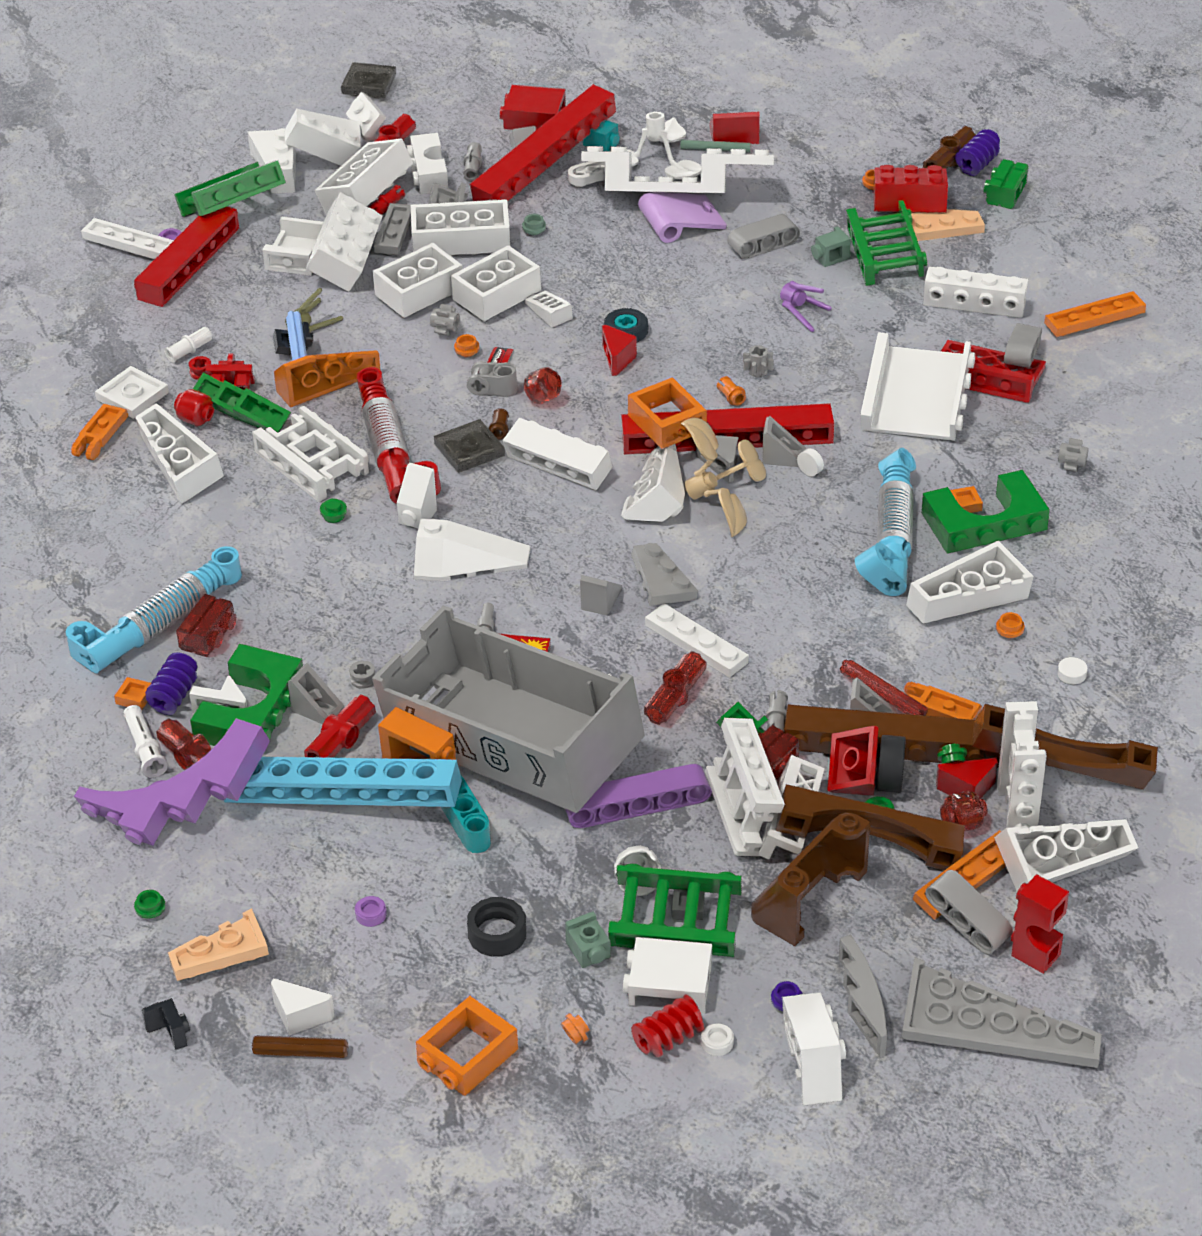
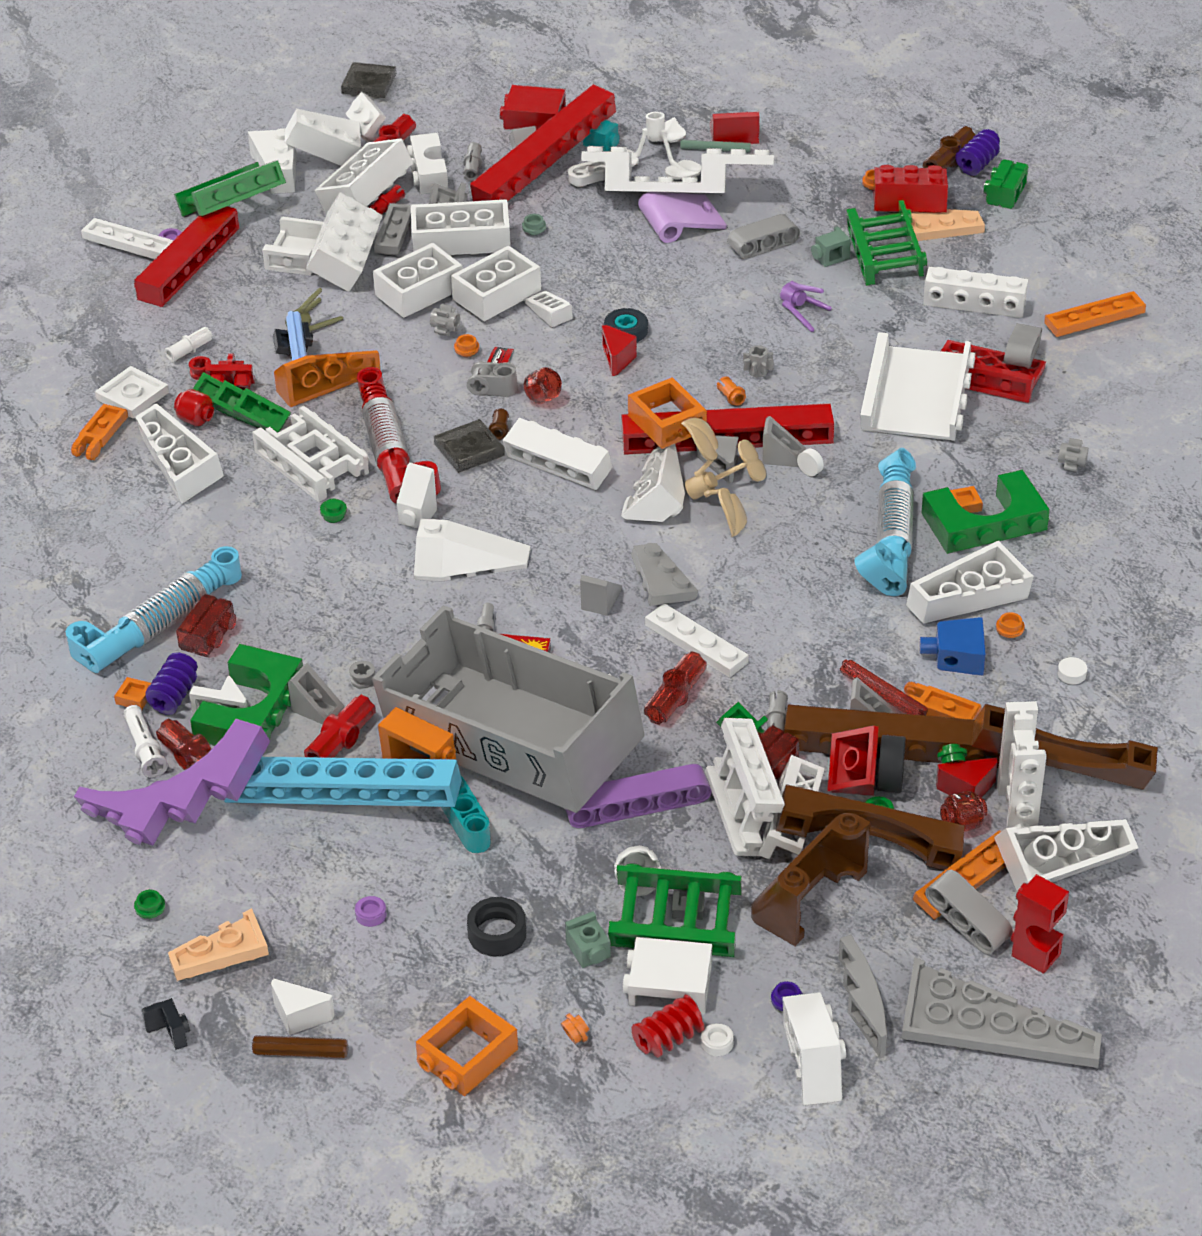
(957, 646): none -> blue torso

